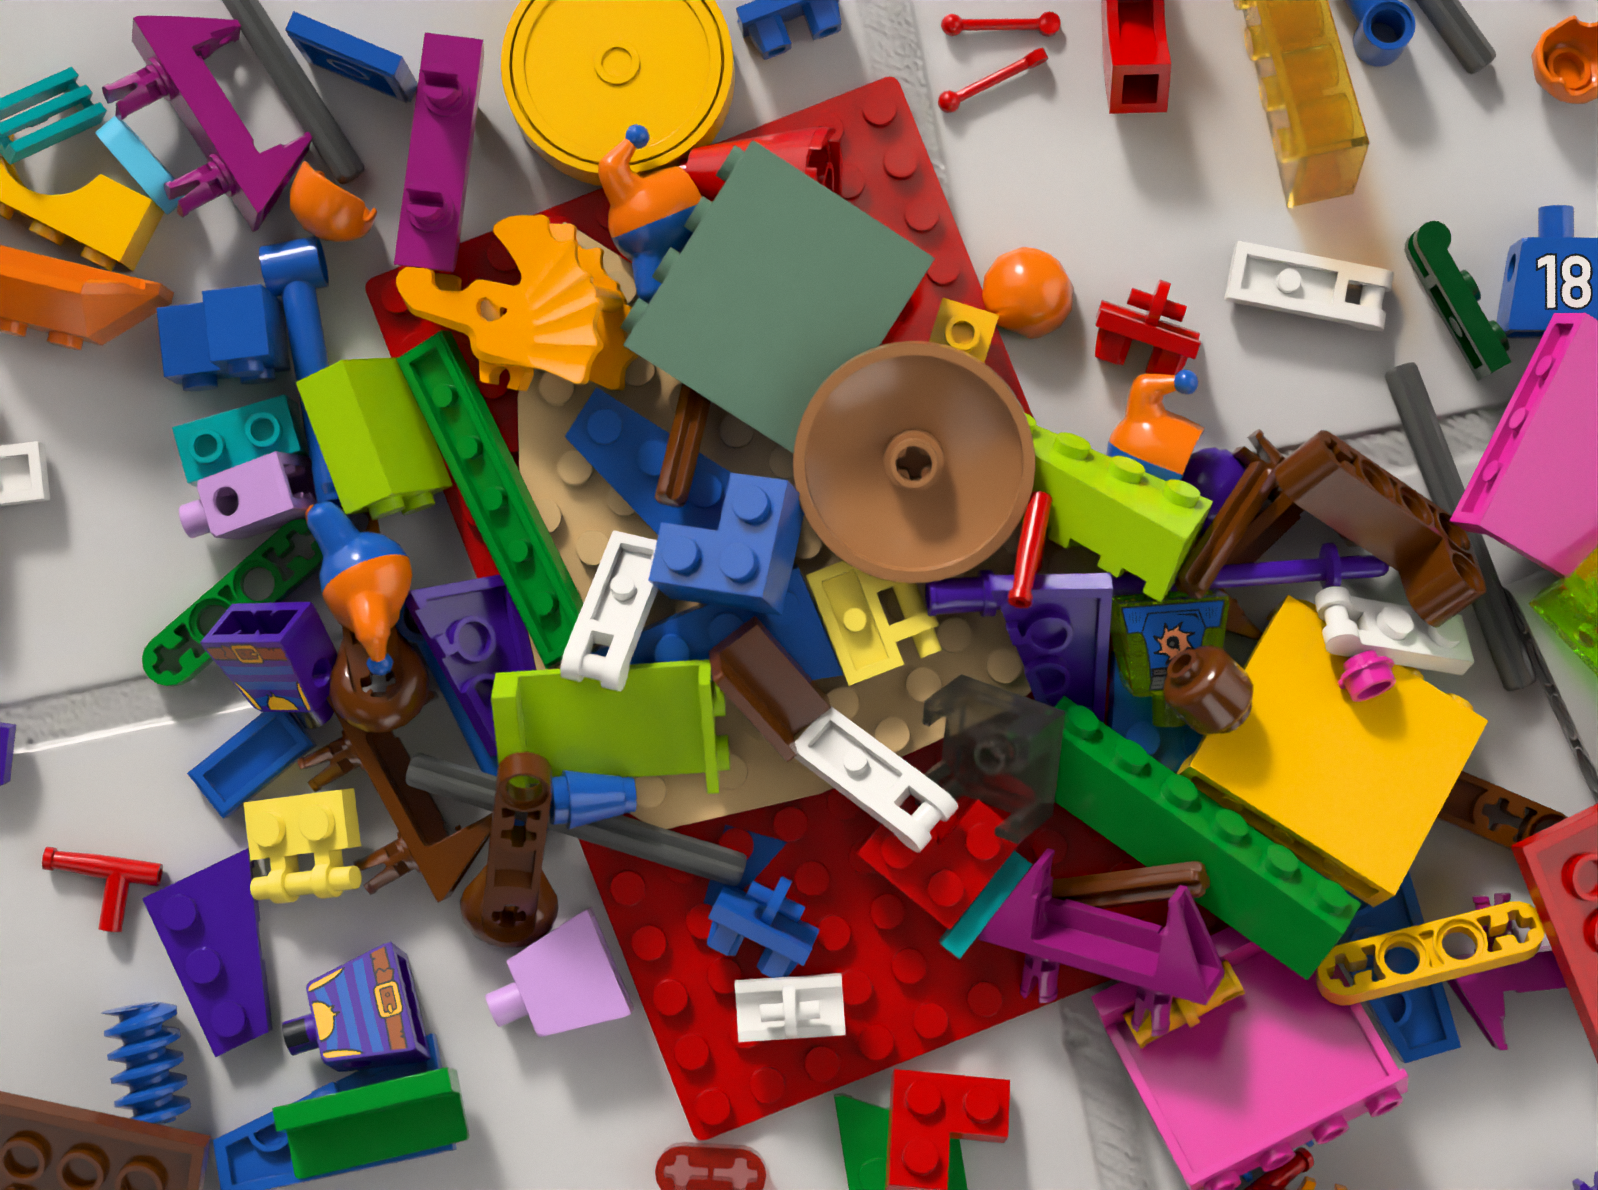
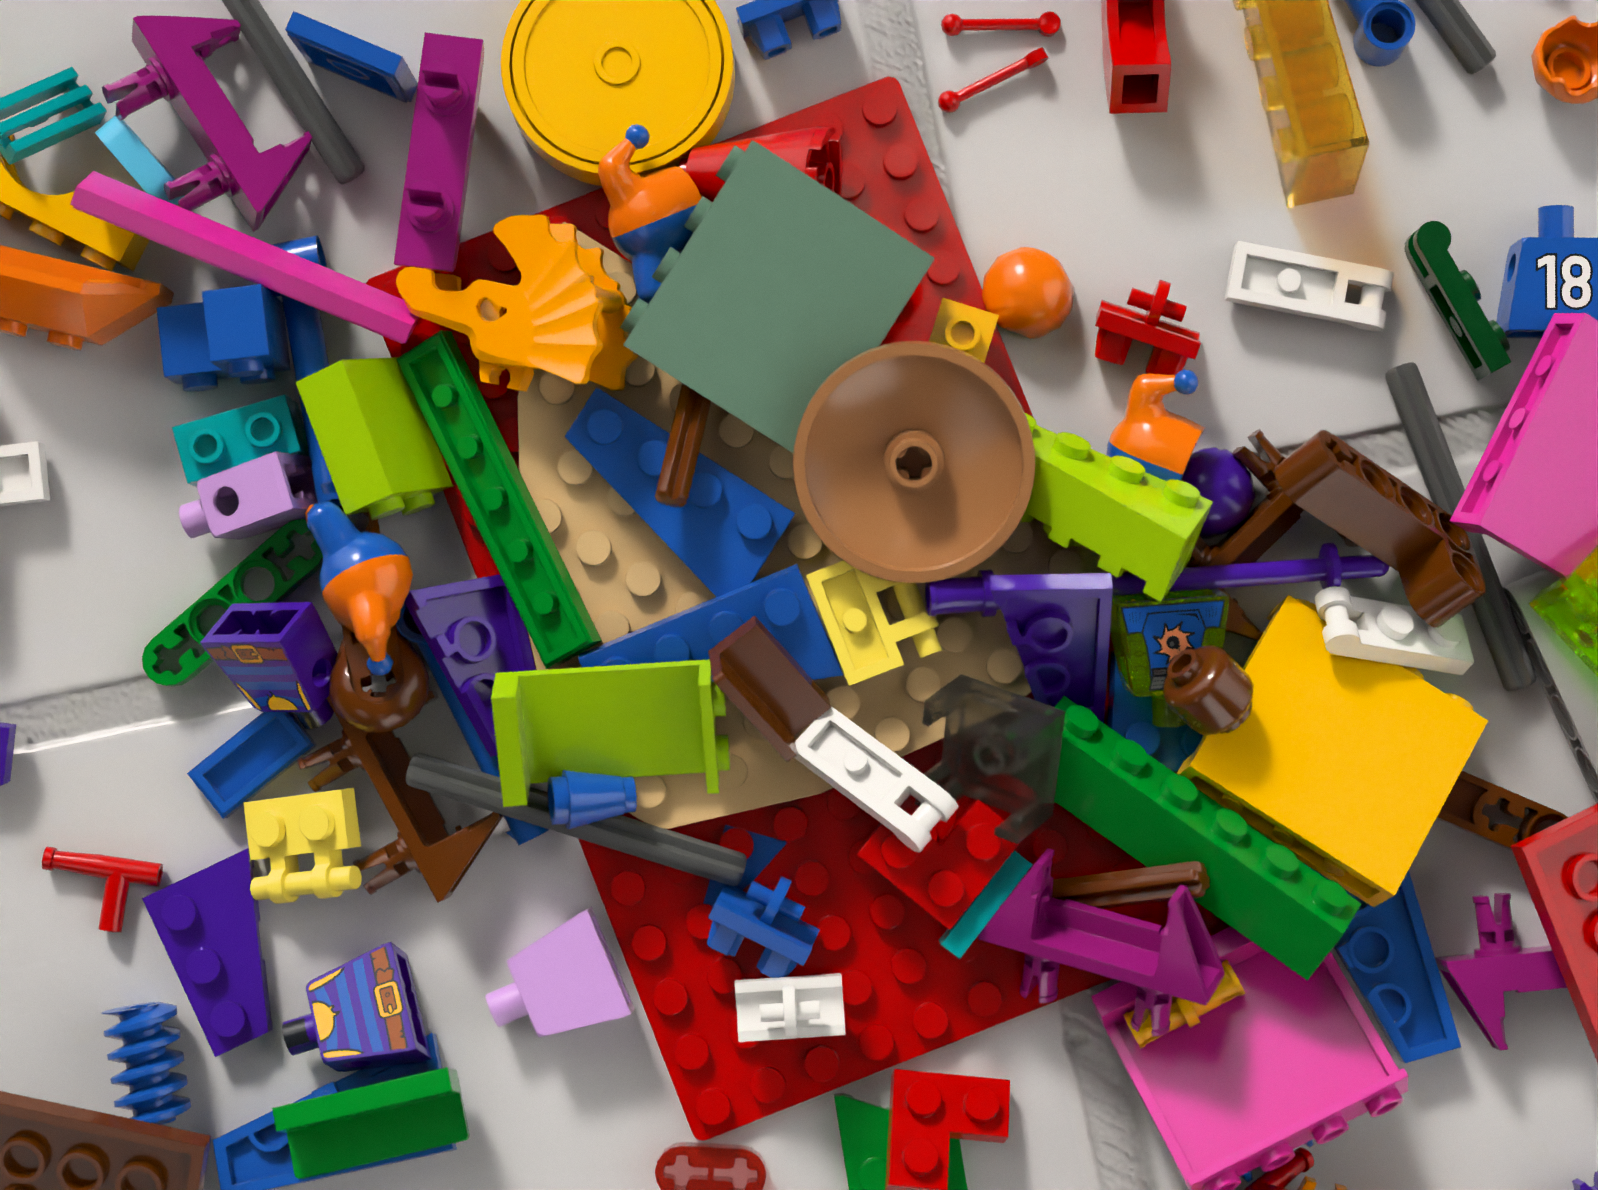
(244, 256): none -> dark pink tile
(327, 208): orange hair -> none
(514, 862): reddish brown beam -> none
(613, 613): white plate -> none
(745, 560): brick -> none
(1030, 549): red piece -> none
(1225, 530): reddish brown axle -> none
(1367, 675): dark pink plate -> none
(1433, 962): yellow beam -> none

